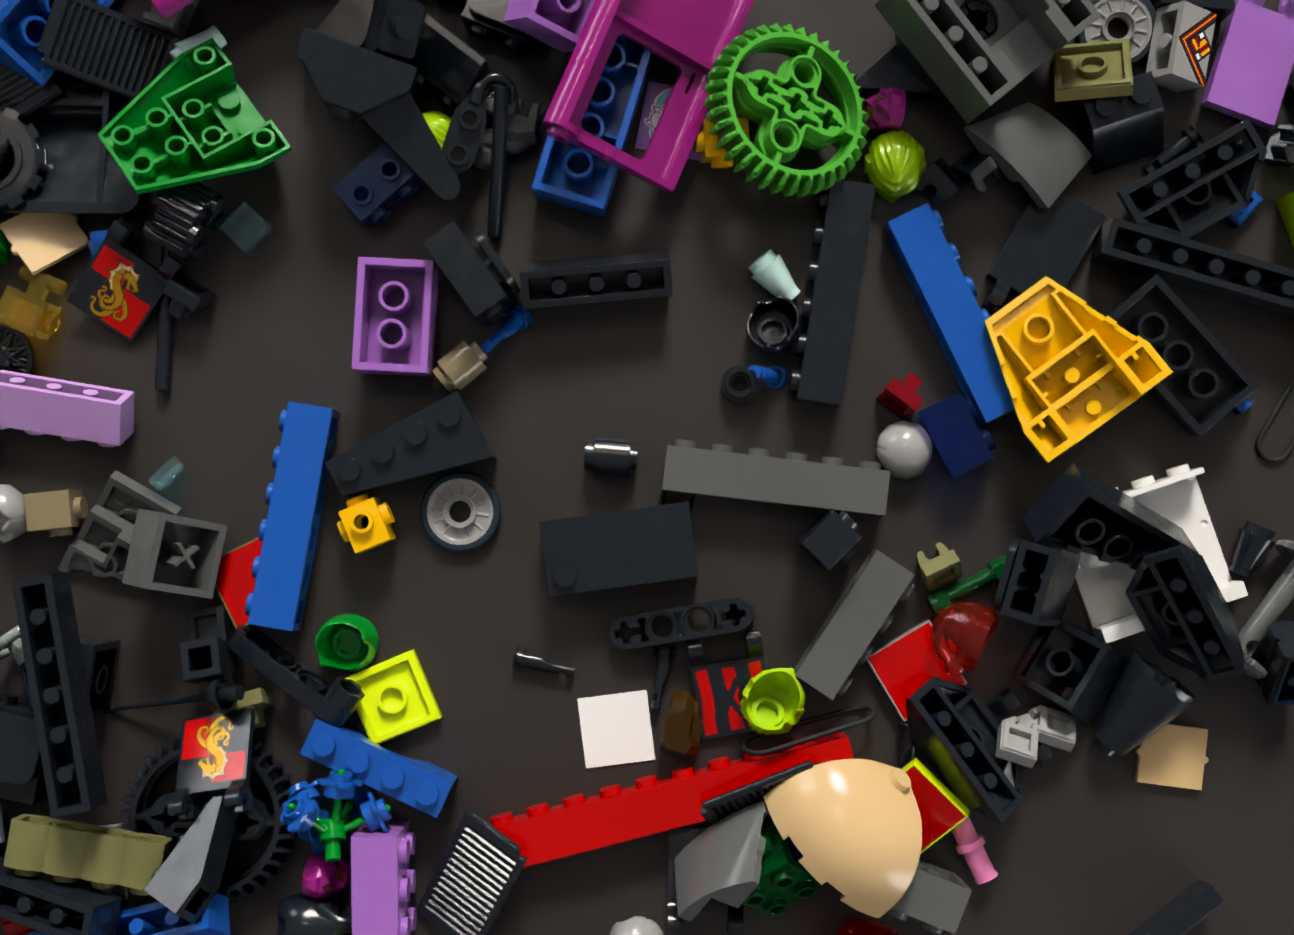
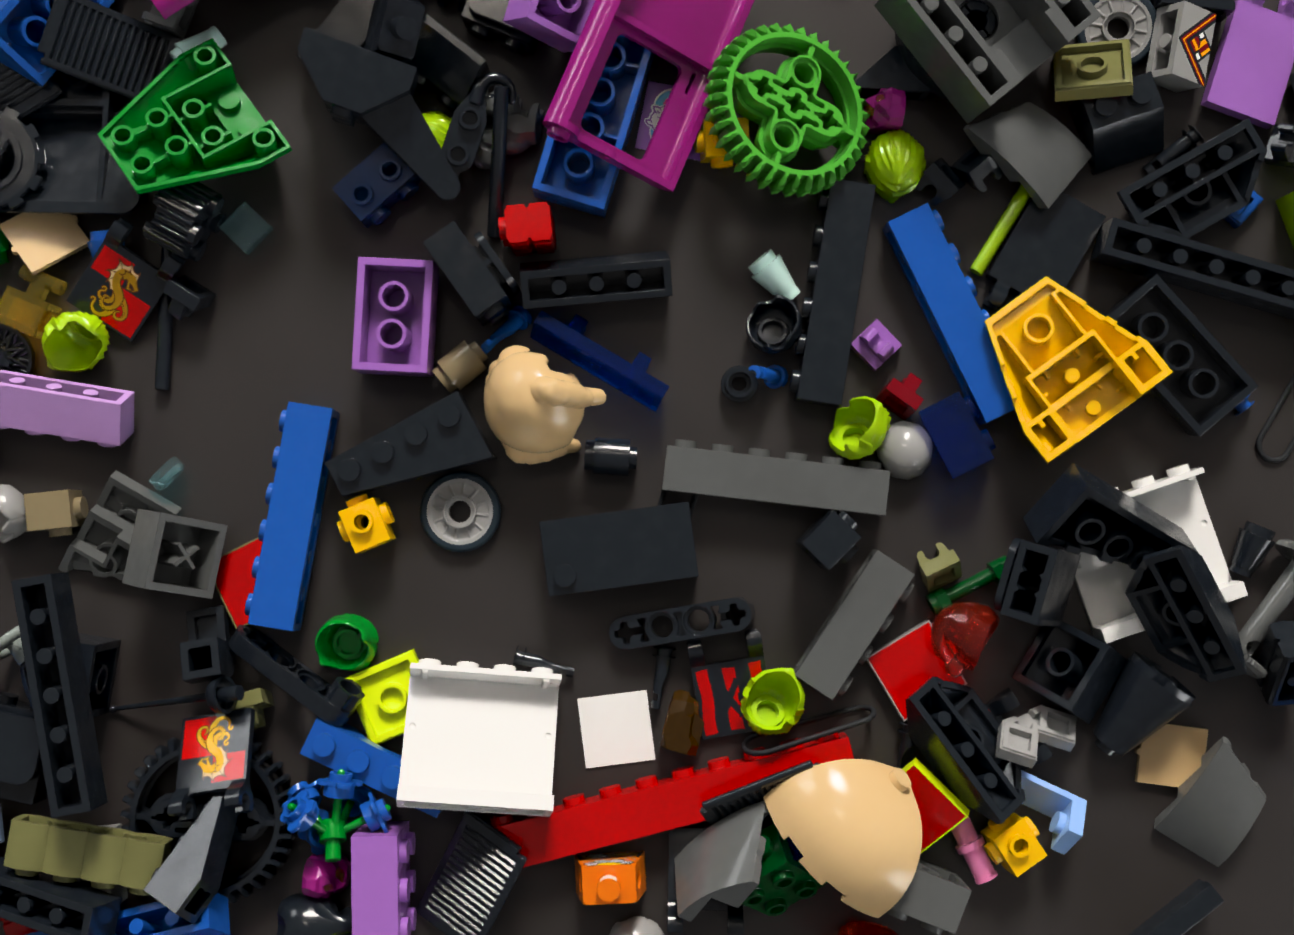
(74, 341): none -> lime hair
(479, 739): none -> white panel
(528, 229): none -> red brick
(535, 407): none -> tan piece
(597, 360): none -> clear blue hinge
(610, 877): none -> orange torso
(859, 428): none -> lime hair
(875, 345): none -> medium lavender tile
(1000, 231): none -> lime bar
(1013, 844): none -> yellow brick
(1062, 806): none -> light blue bracket
(1213, 806): none -> dark grey slope

